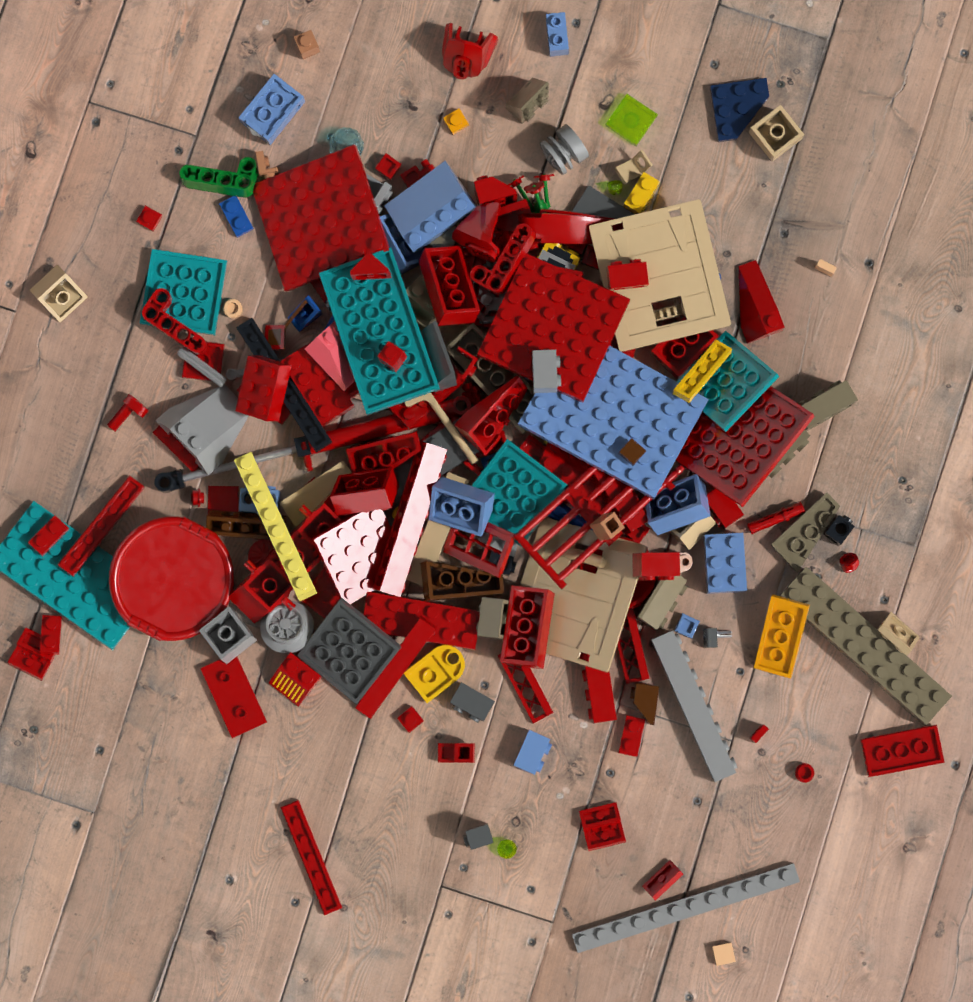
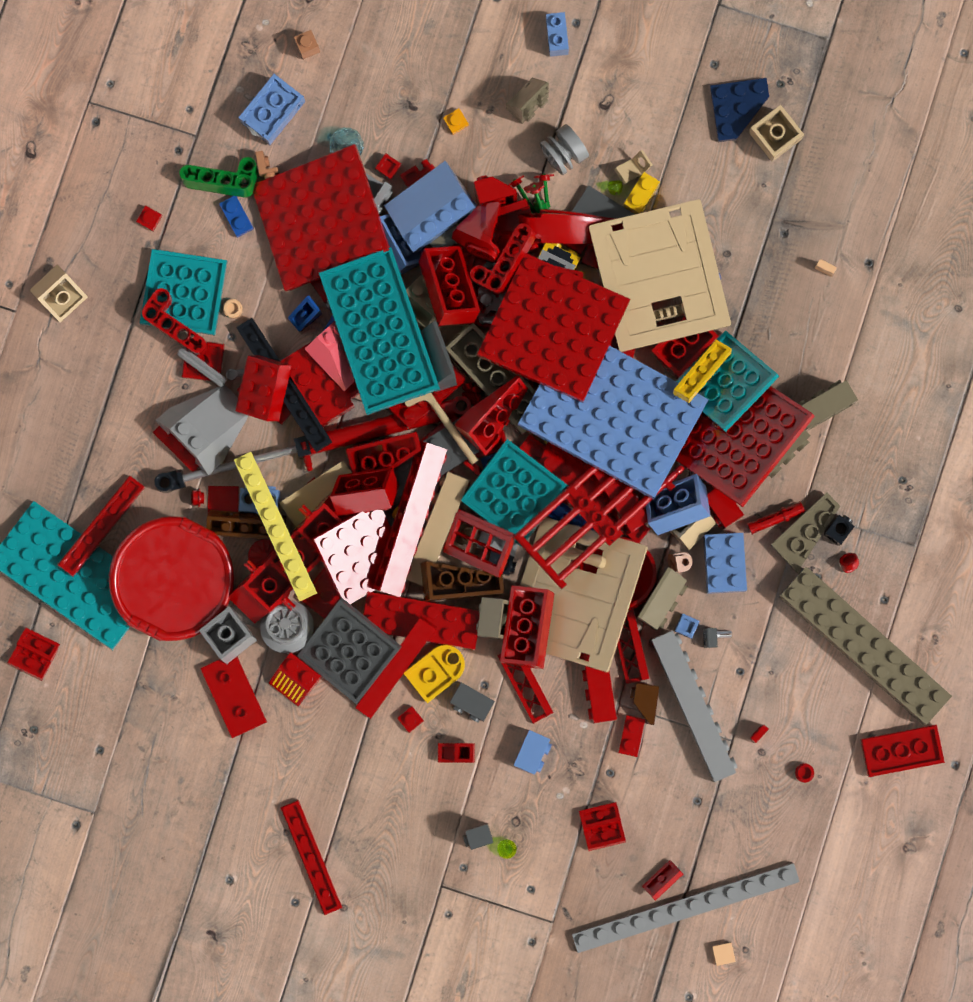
(48, 536): red plate -> none
(50, 634): red plate -> none
(130, 404): red piece -> none
(276, 333): reddish brown piece -> none
(370, 268): red slope -> none
(392, 356): red brick -> none
(460, 506): medium blue slope -> none
(466, 54): red piece -> none
(471, 368): red bracket -> none
(545, 371): light grey brick -> none
(607, 526): nougat brick -> none
(628, 275): red brick -> none
(631, 120): clear neon green tile -> none
(632, 452): reddish brown tile -> none
(650, 565): red brick -> none
(757, 307): red wedge -> none
(781, 636): light orange plate -> none
(898, 633): tan plate -> none

